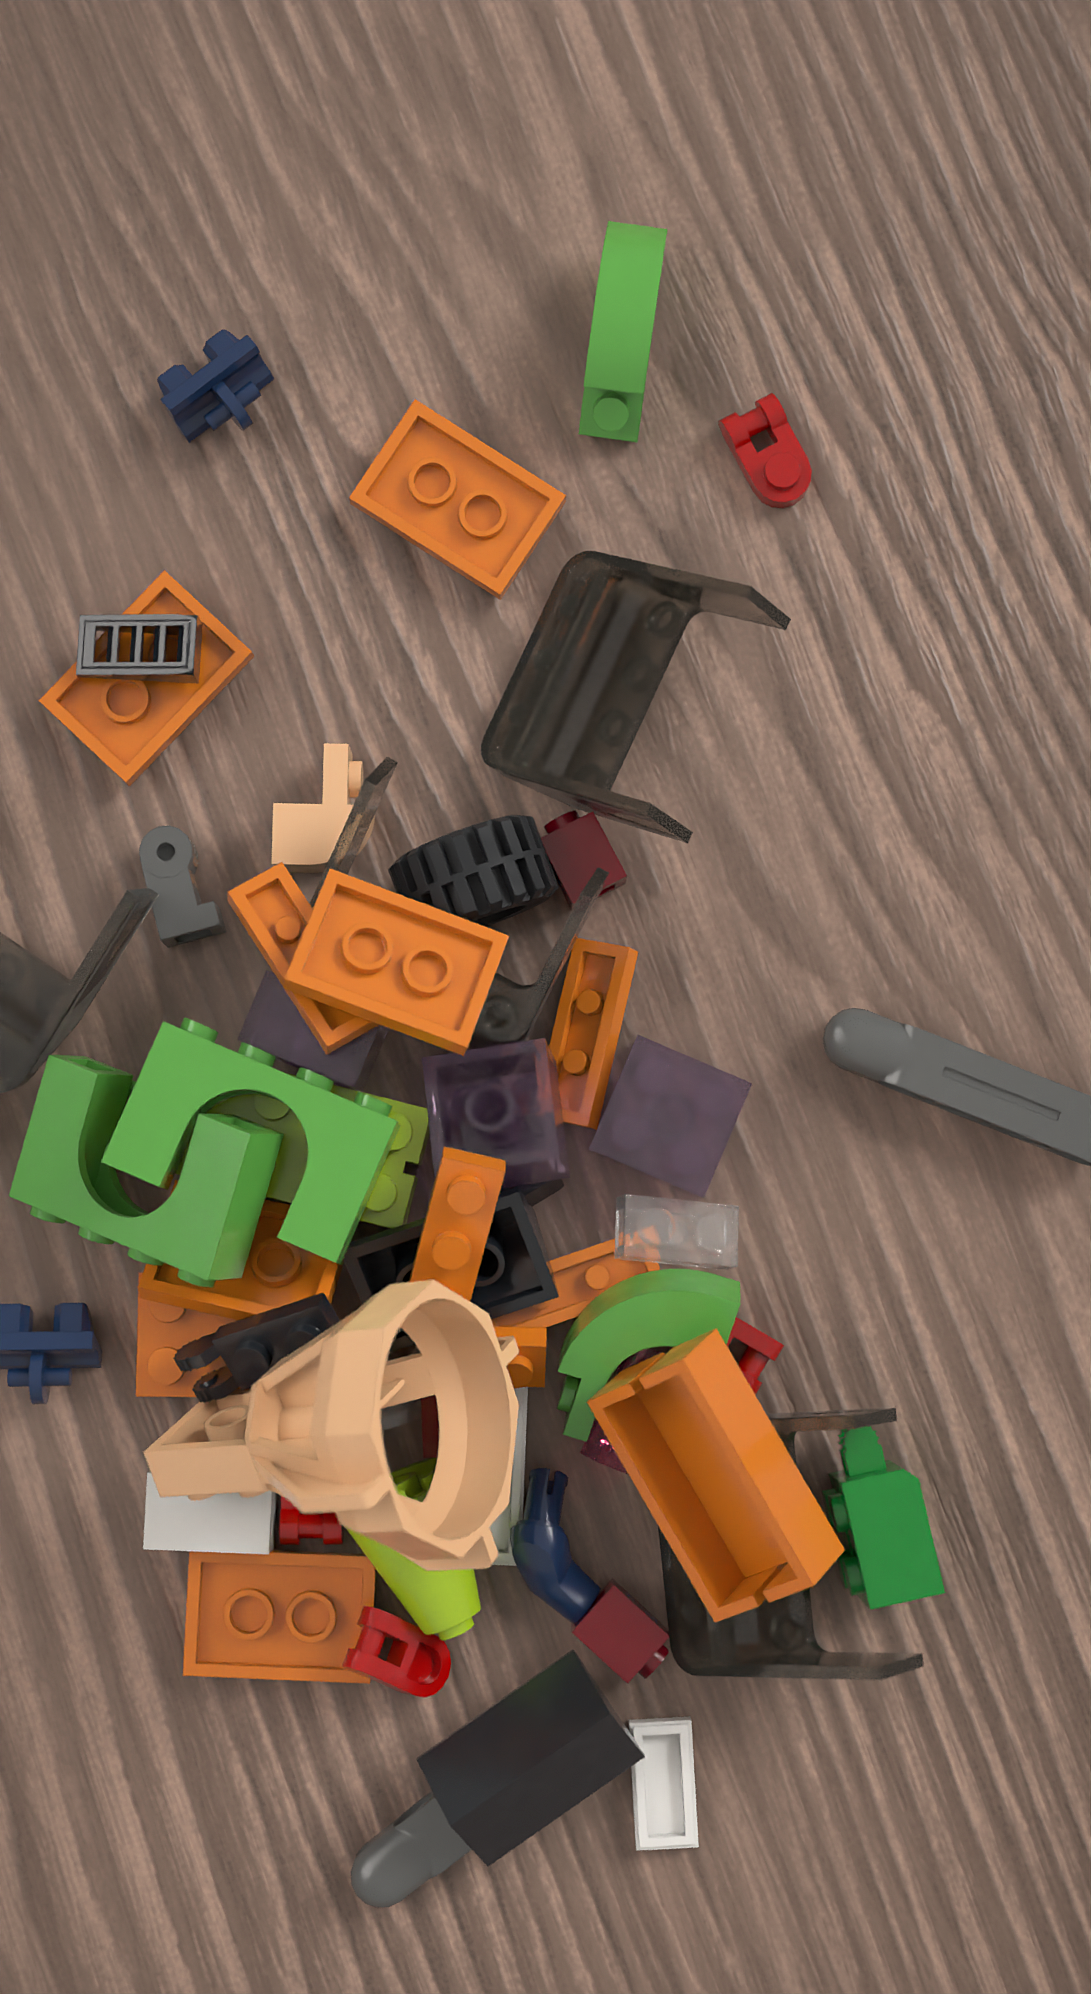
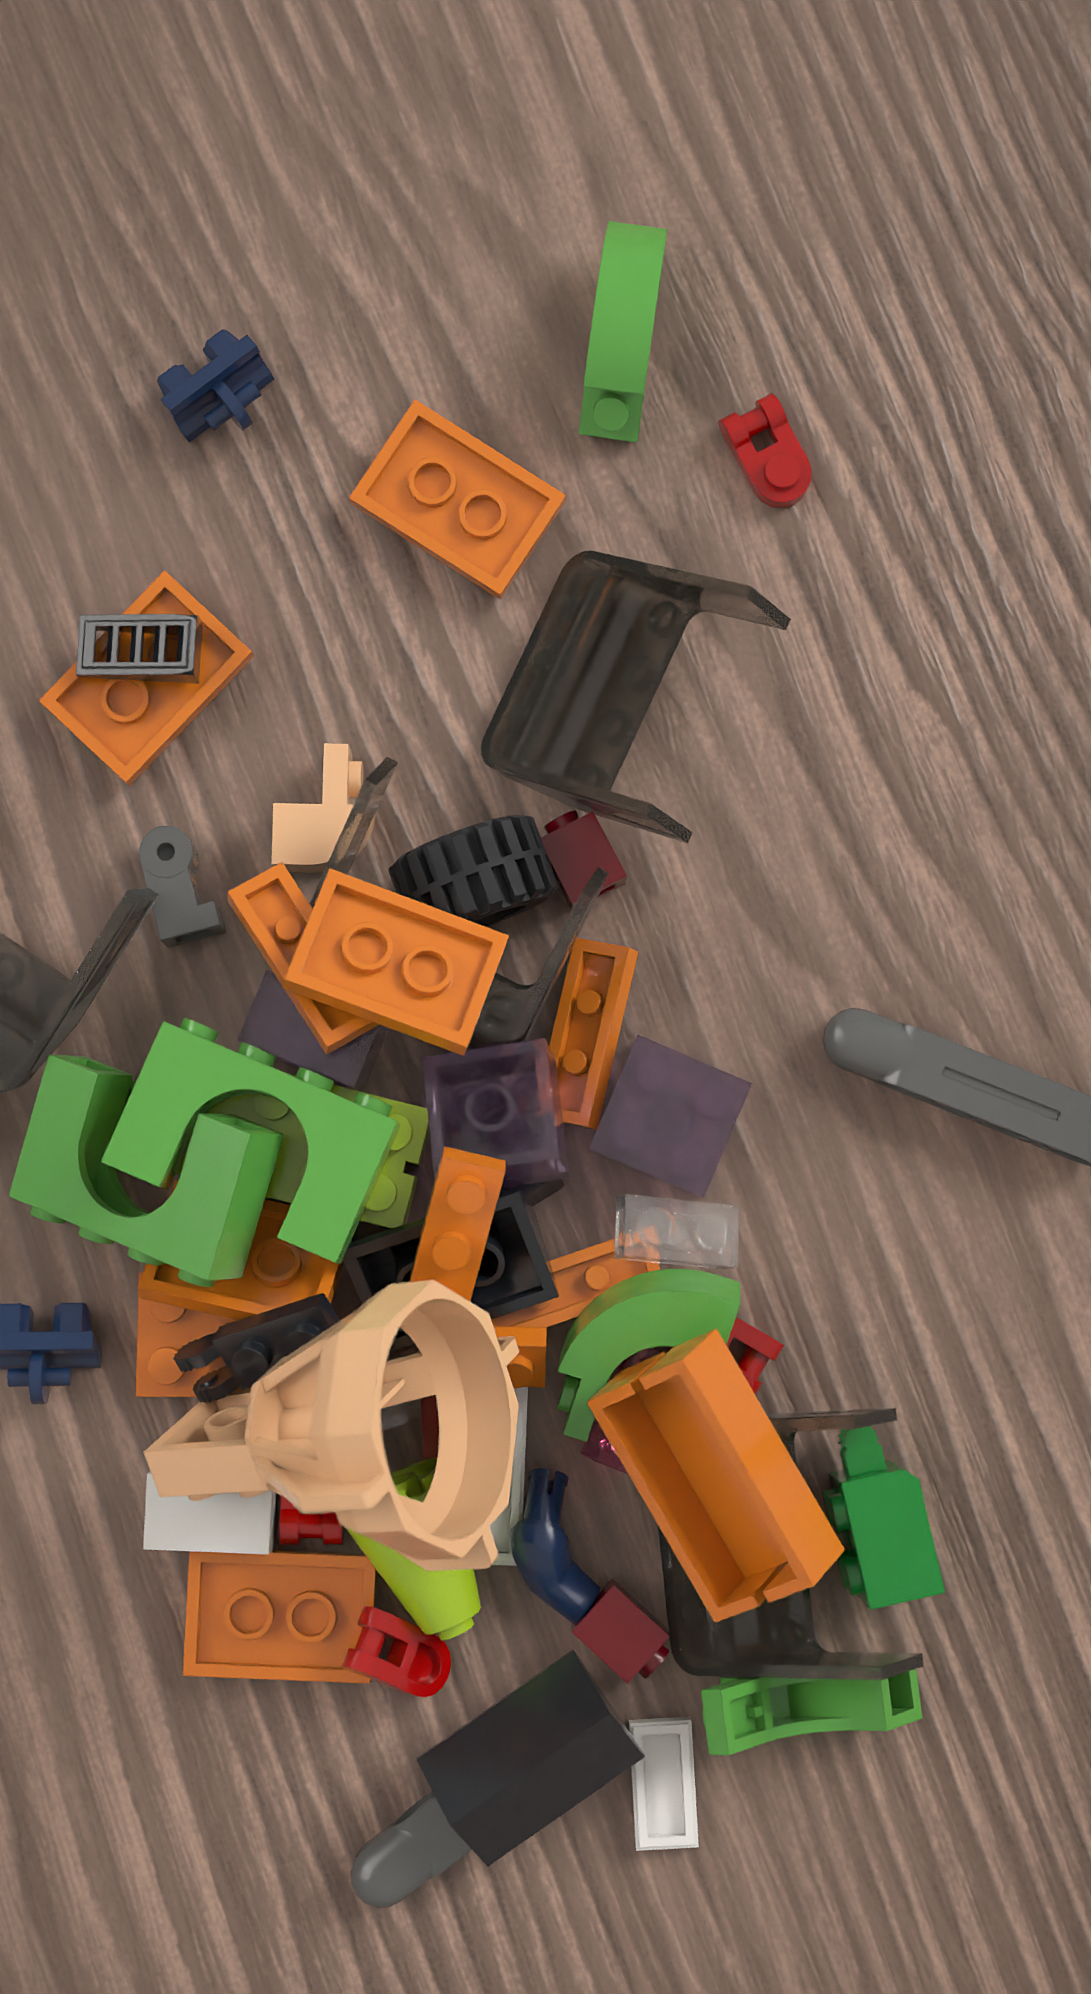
(760, 1710): none -> bright green arch

